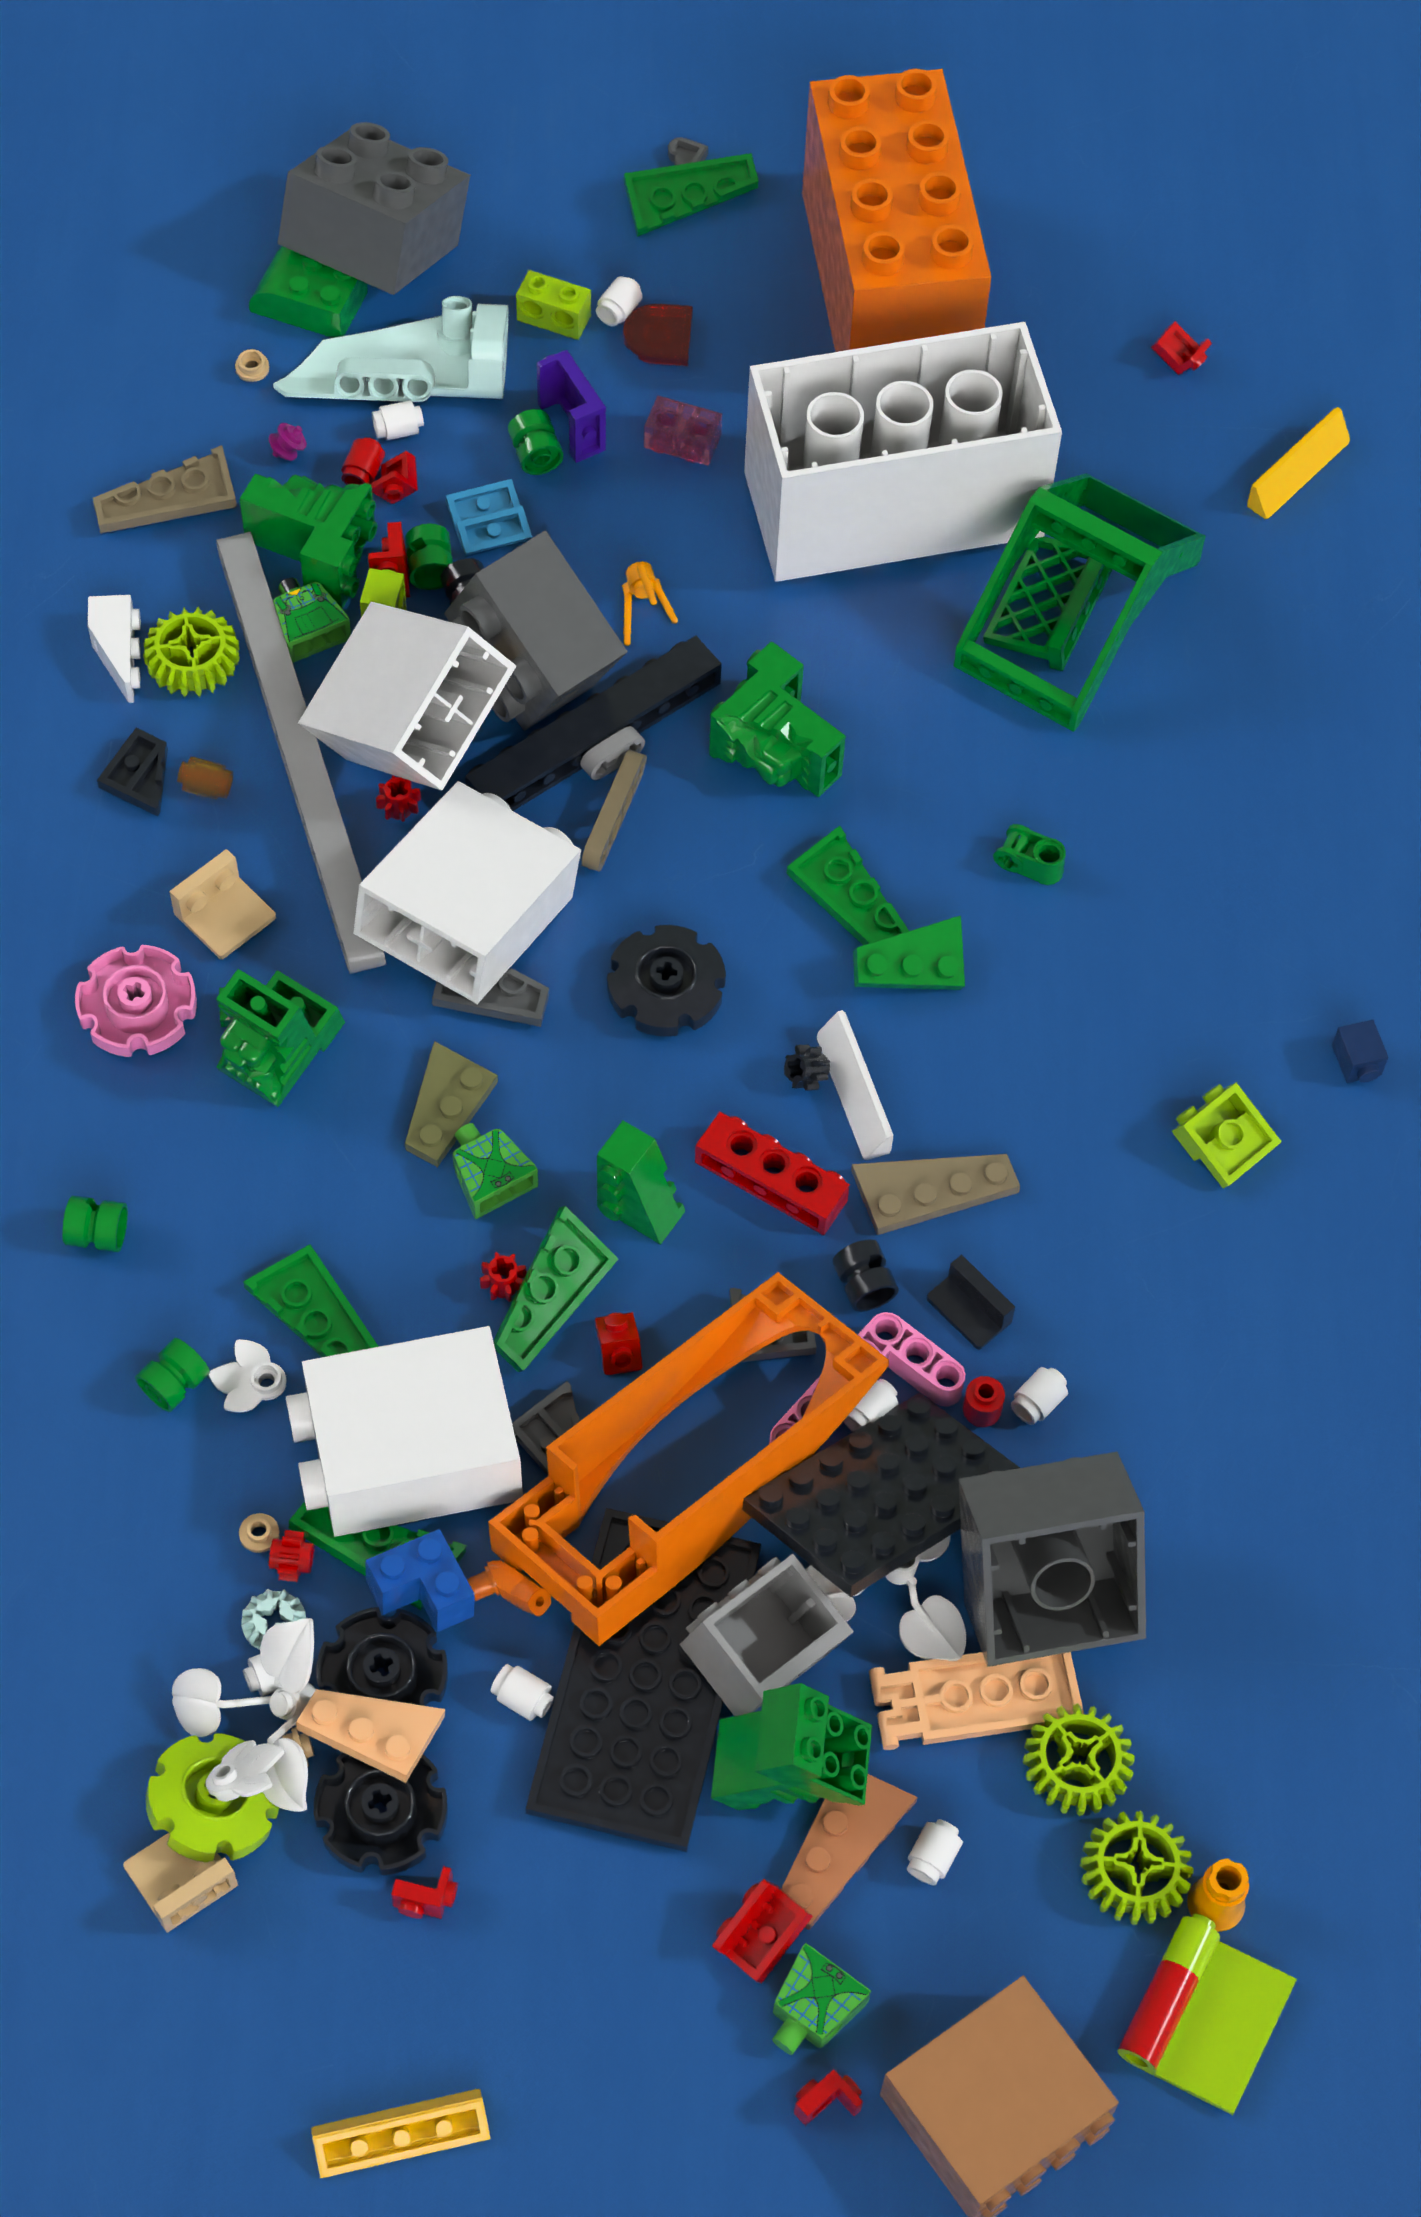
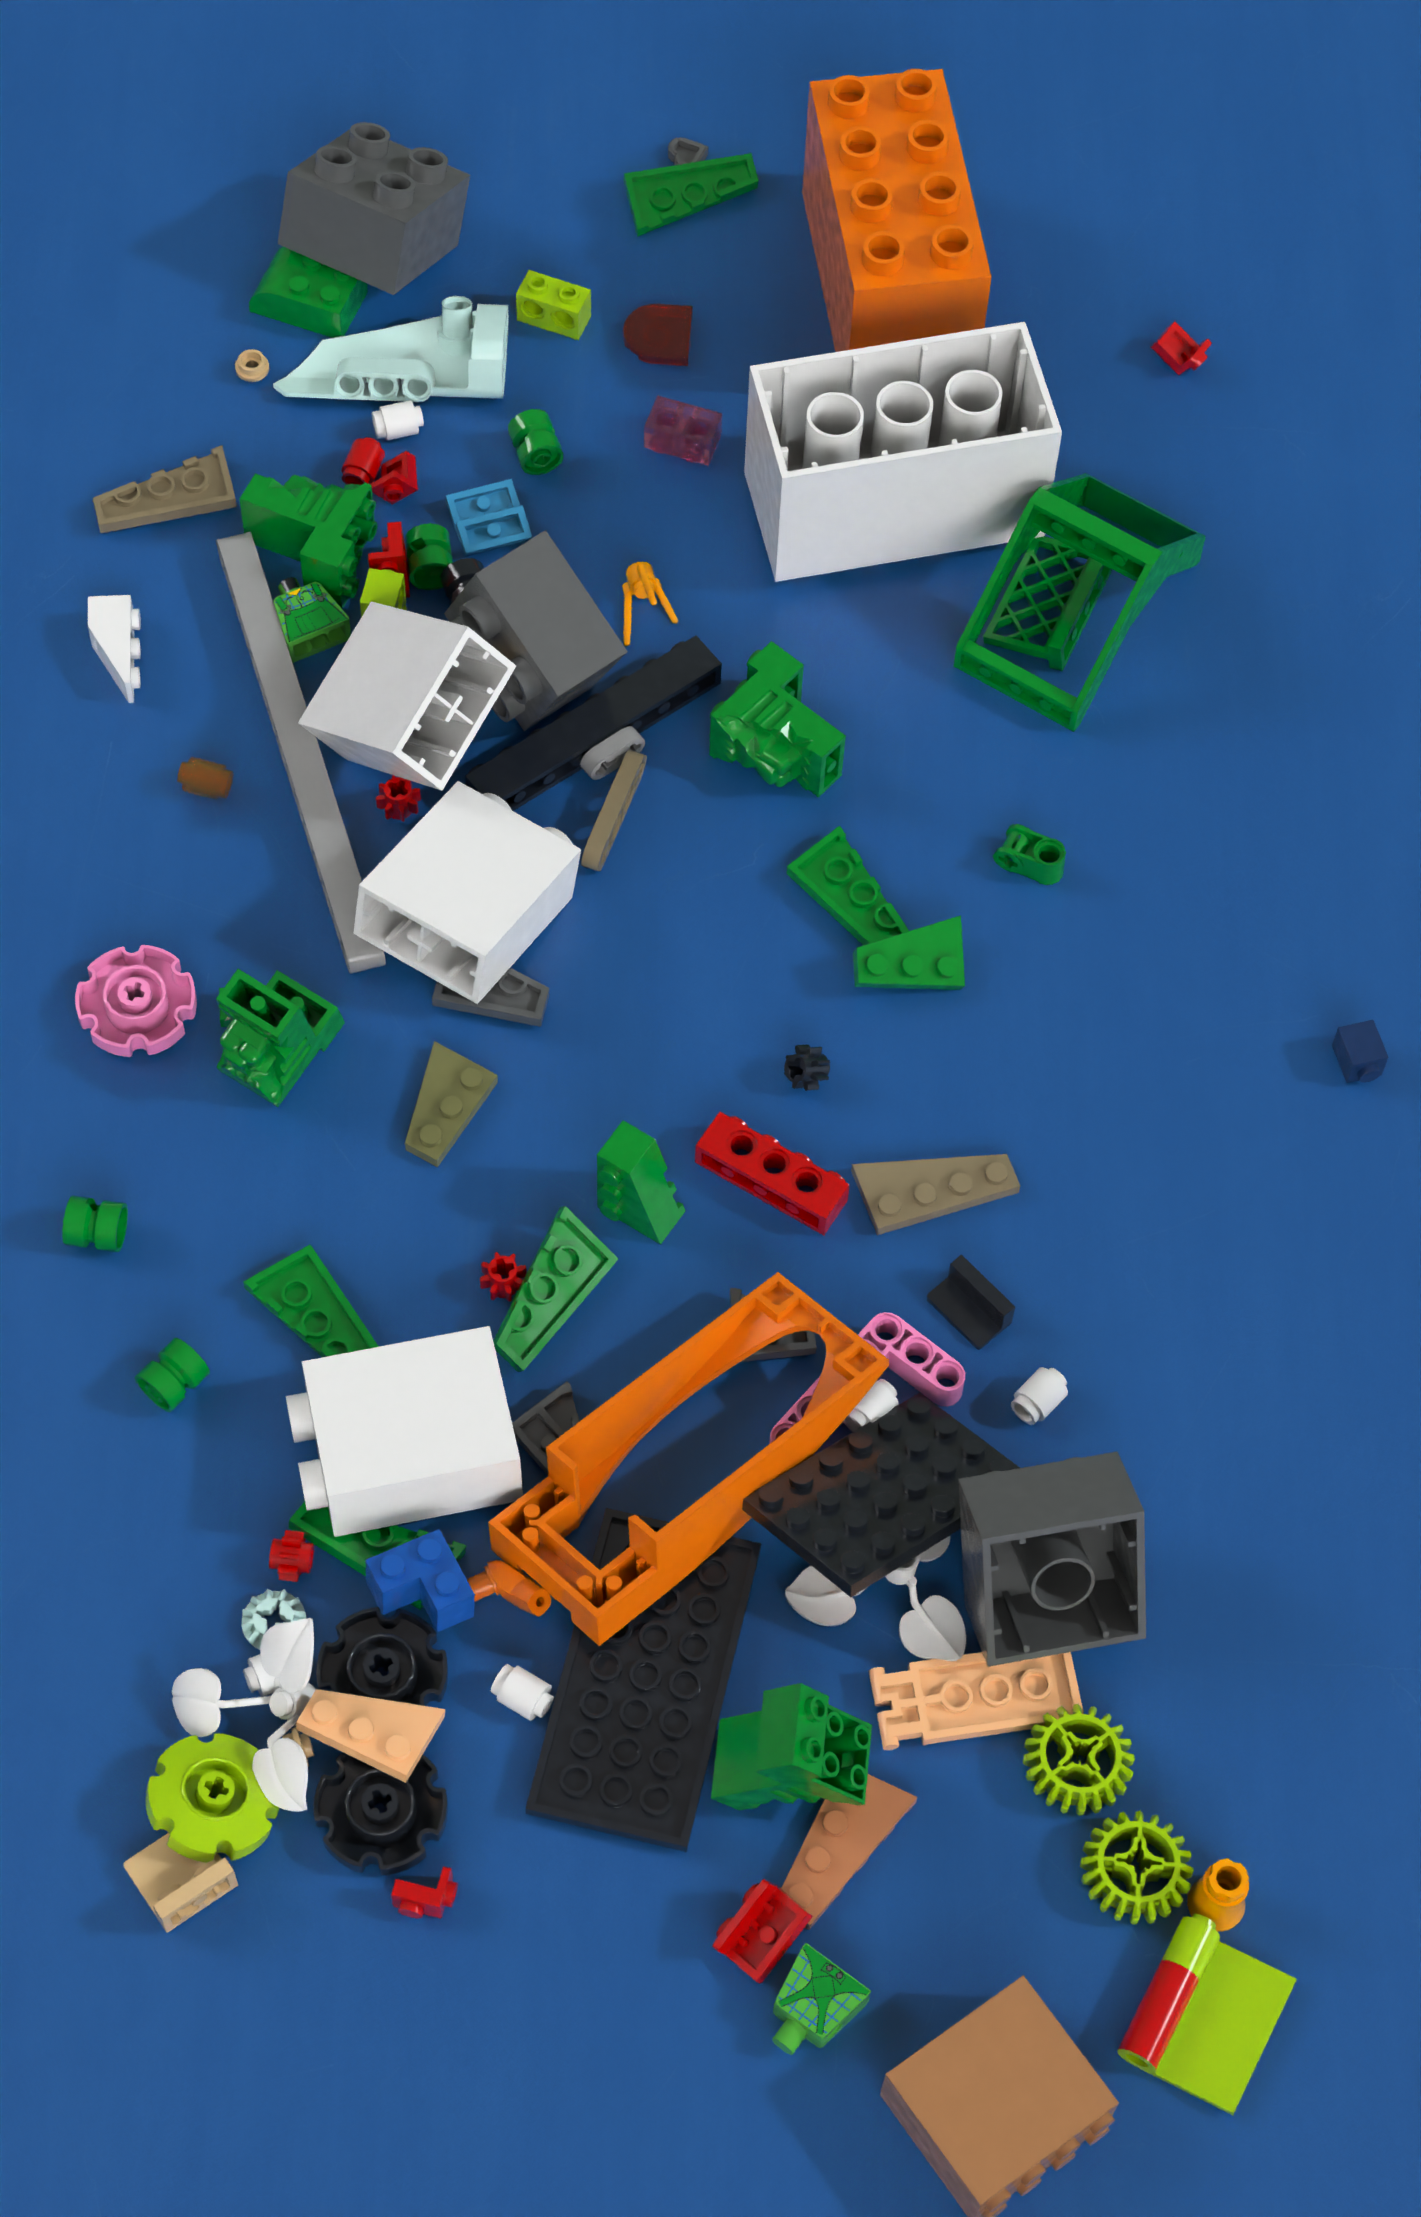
(137, 772): black wing -> none
(213, 649): lime gear -> none
(220, 906): tan bracket -> none
(243, 1378): white plate -> none
(243, 1771): white plate -> none
(258, 1543): tan plate -> none
(287, 441): magenta wheel -> none
(400, 2133): yellow slope -> none
(491, 1169): bright green torso -> none
(564, 384): dark purple panel -> none
(619, 301): white brick -> none
(619, 1343): red bracket -> none
(661, 1005): black piece -> none
(764, 1634): light grey container -> none
(817, 2096): red bracket -> none
(855, 1087): white slope -> none
(865, 1273): black wheel -> none
(934, 1851): white brick -> none
(983, 1401): red brick -> none
(1225, 1133): lime plate -> none
(1299, 464): yellow slope -> none

